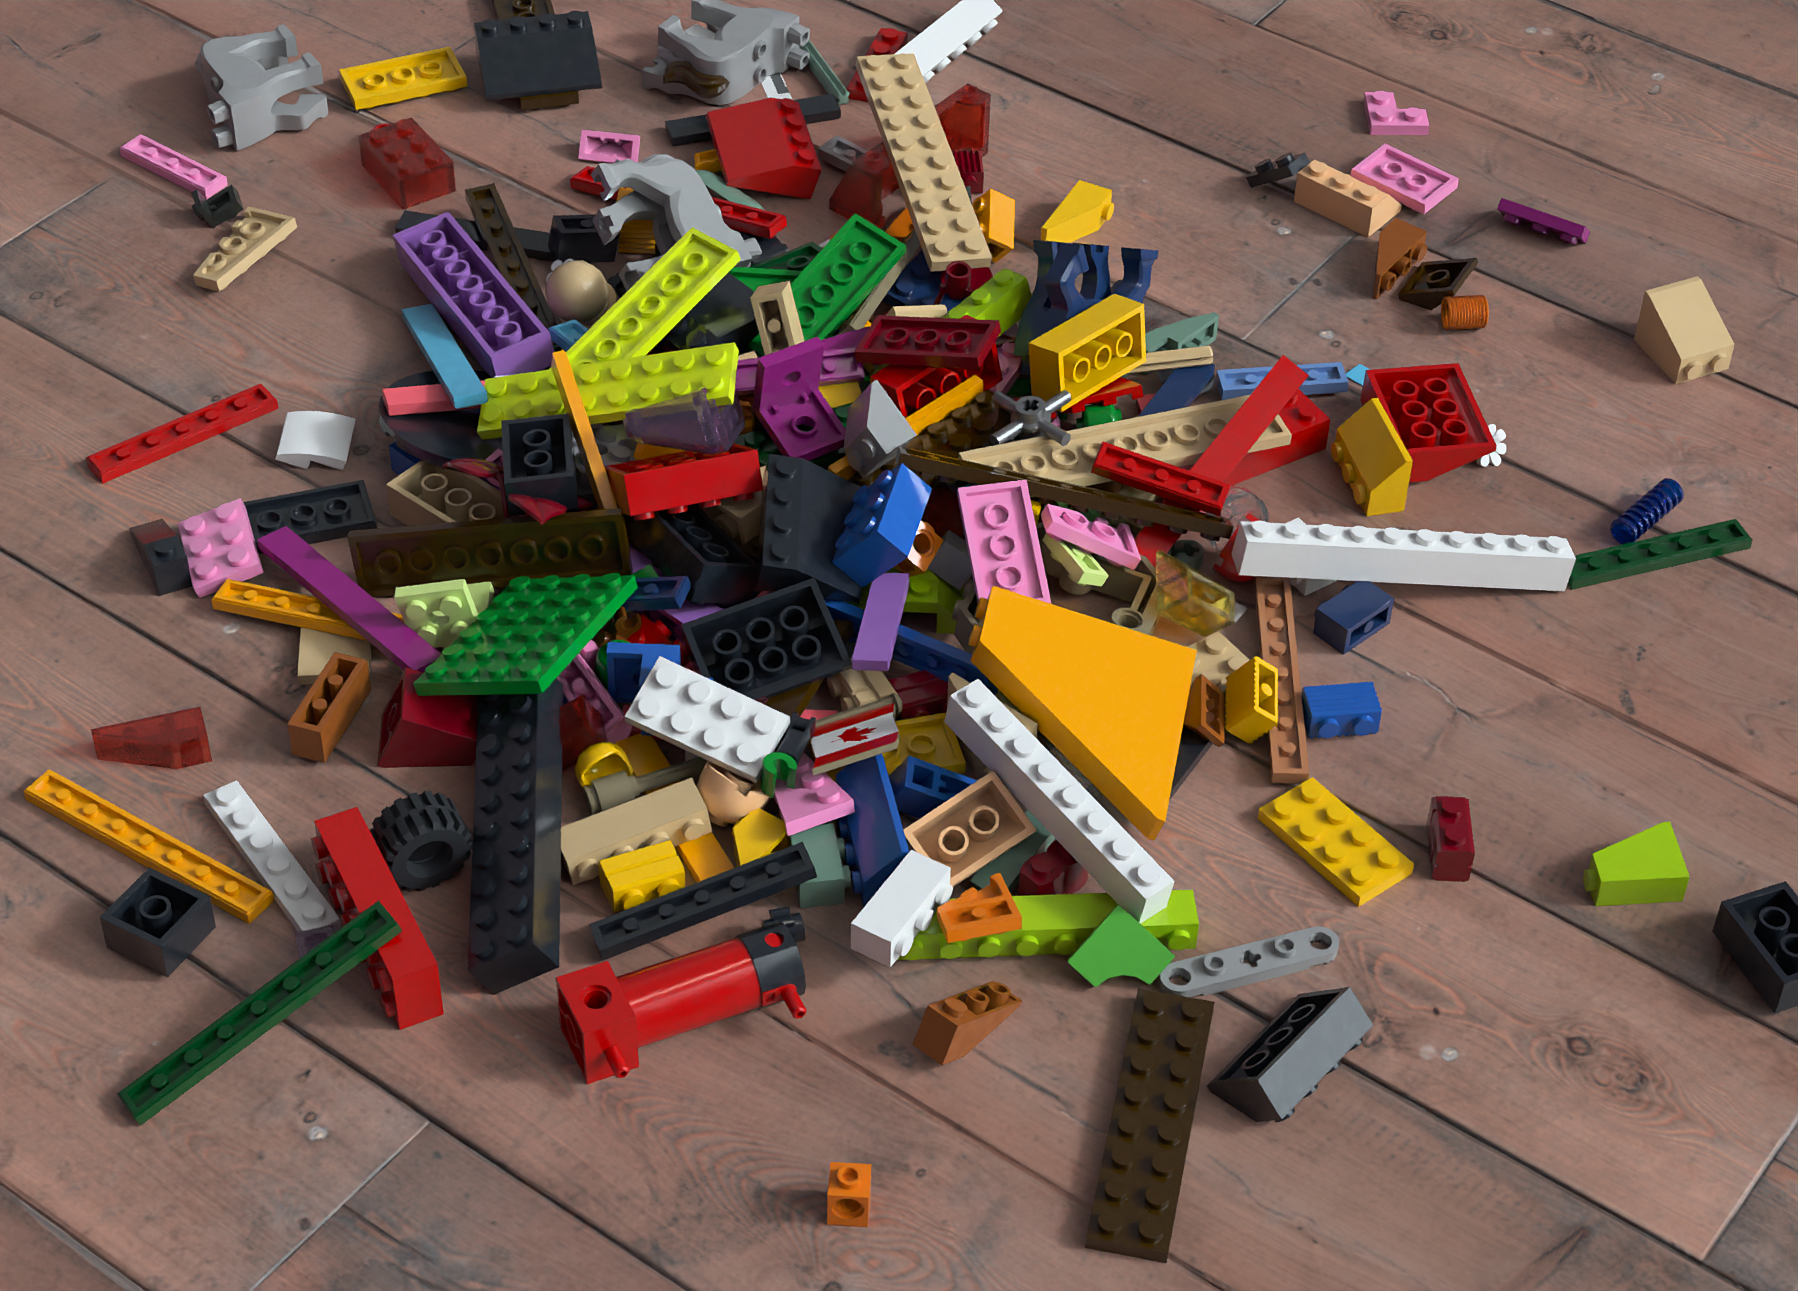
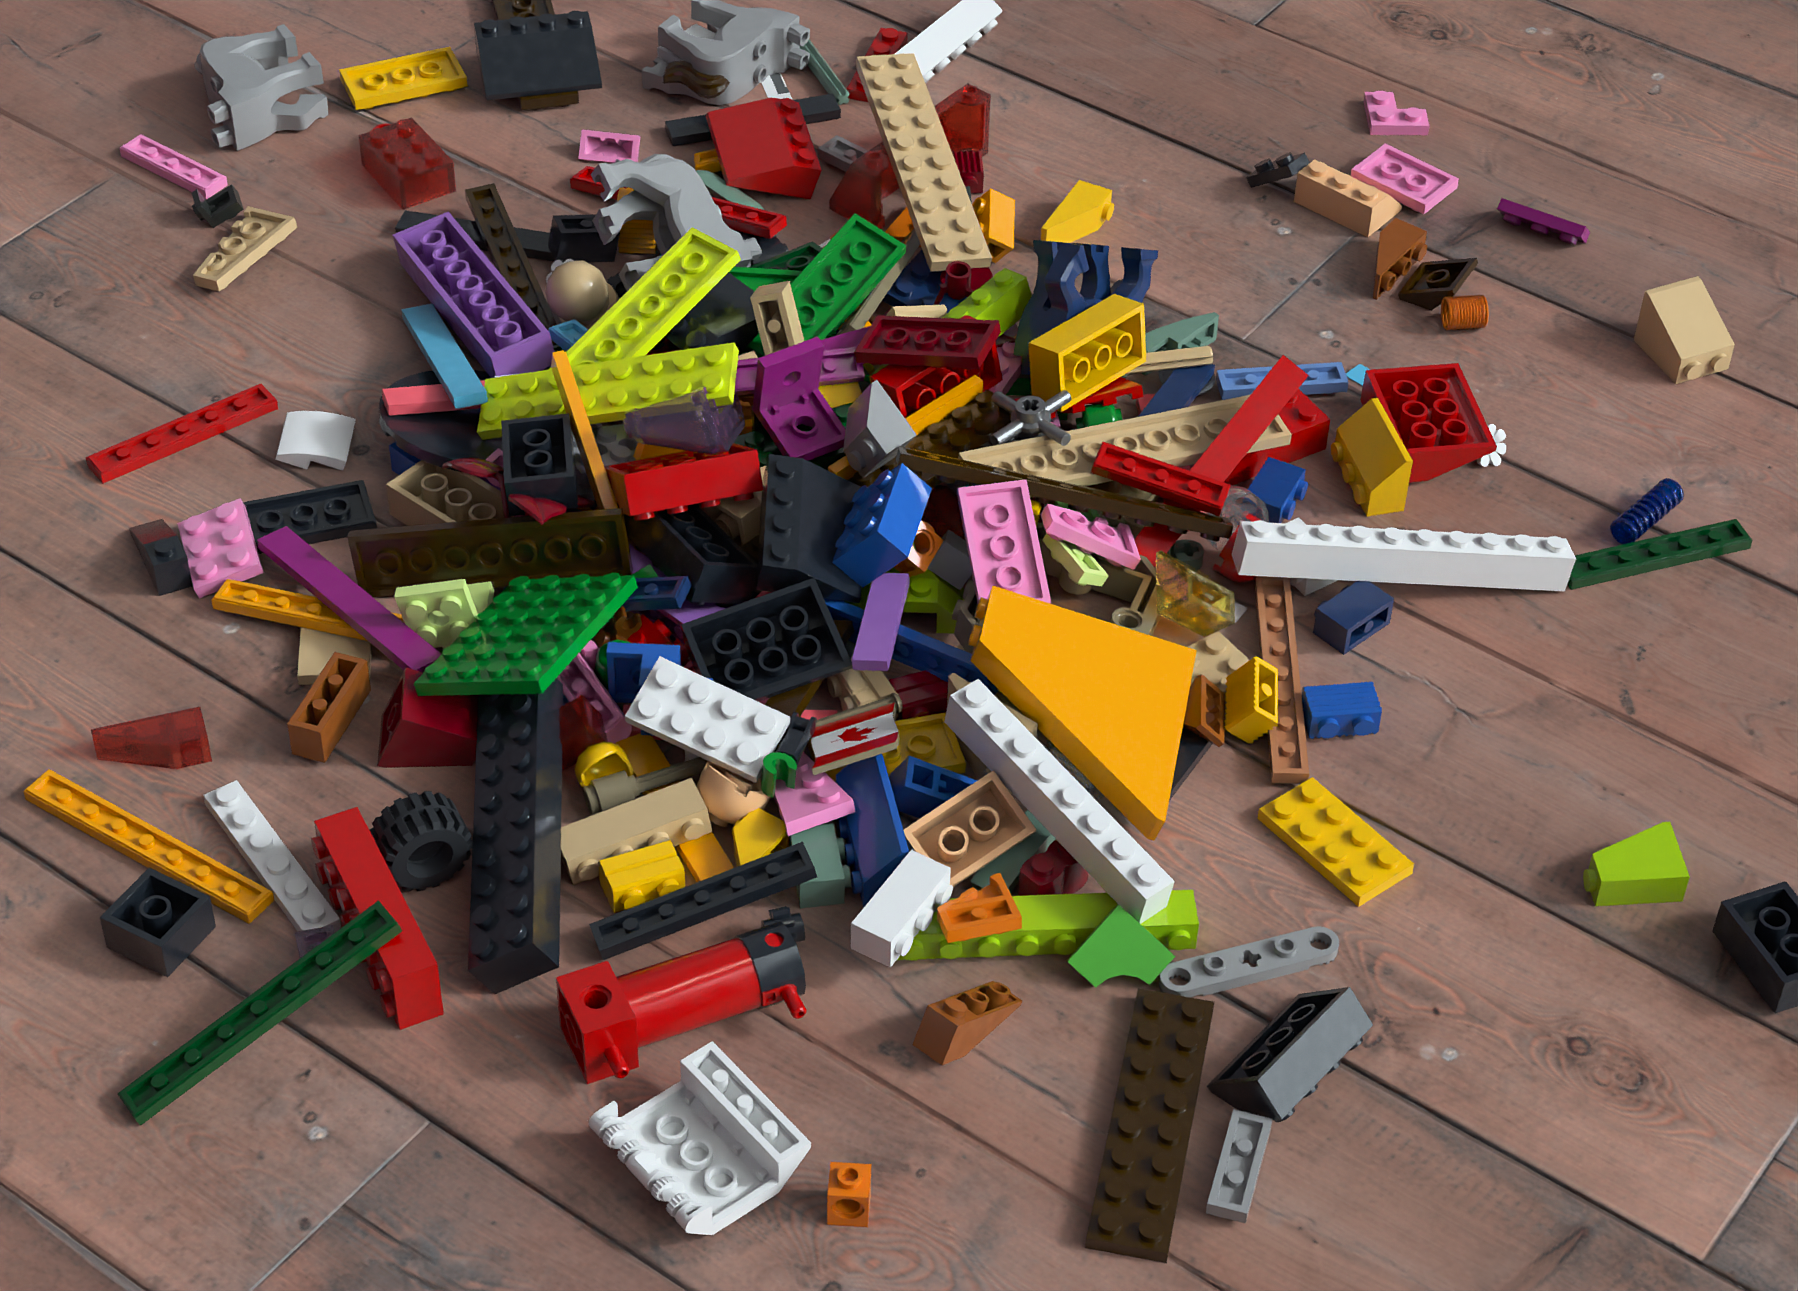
(706, 1143): none -> white slope
(1239, 1166): none -> light grey plate
(1279, 487): none -> blue brick
(1450, 839): dark red brick -> none

